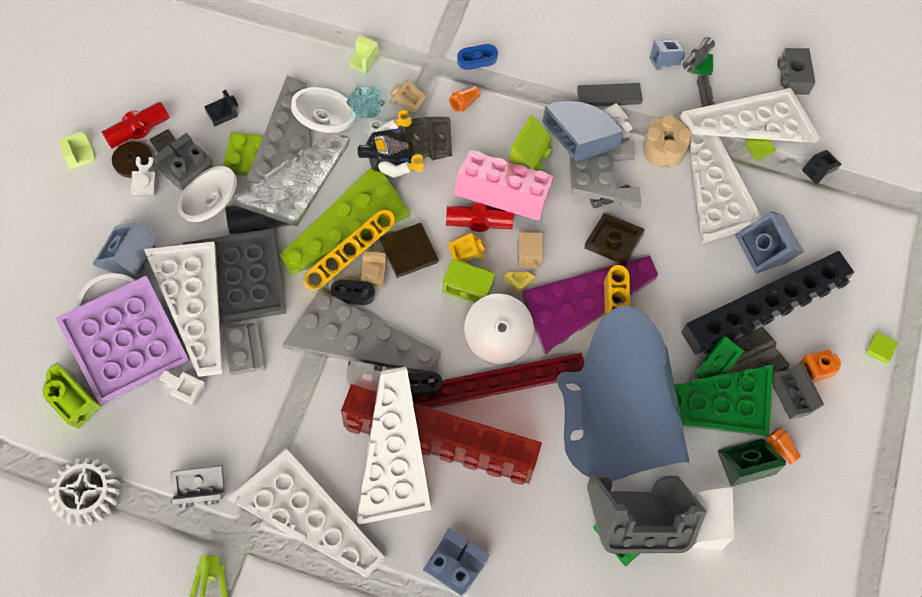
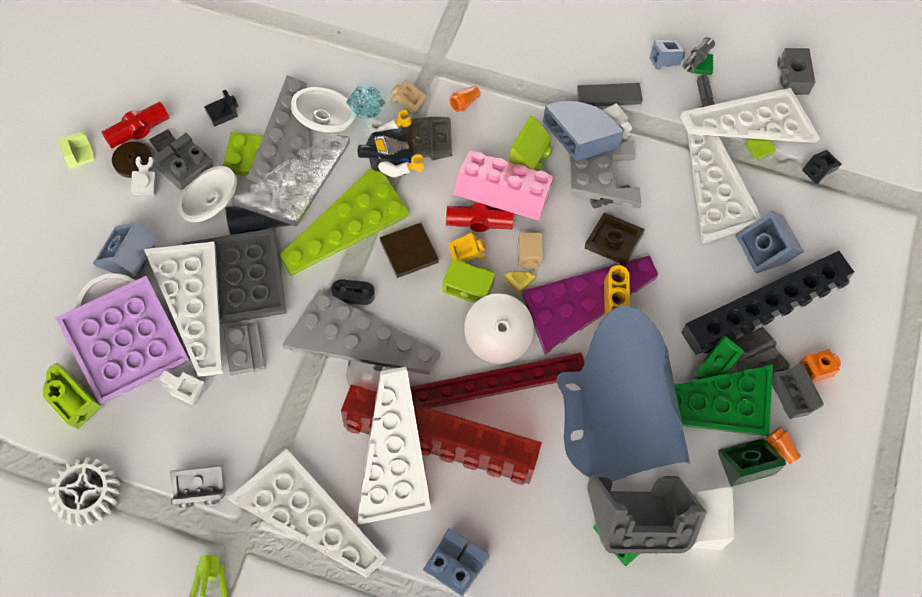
(356, 242): yellow beam -> none
(365, 54): yellowish green panel -> none
(374, 268): tan bracket -> none
(422, 379): black beam -> none
(474, 56): blue plate -> none
(666, 141): tan brick -> none
(881, 347): lime tile -> none

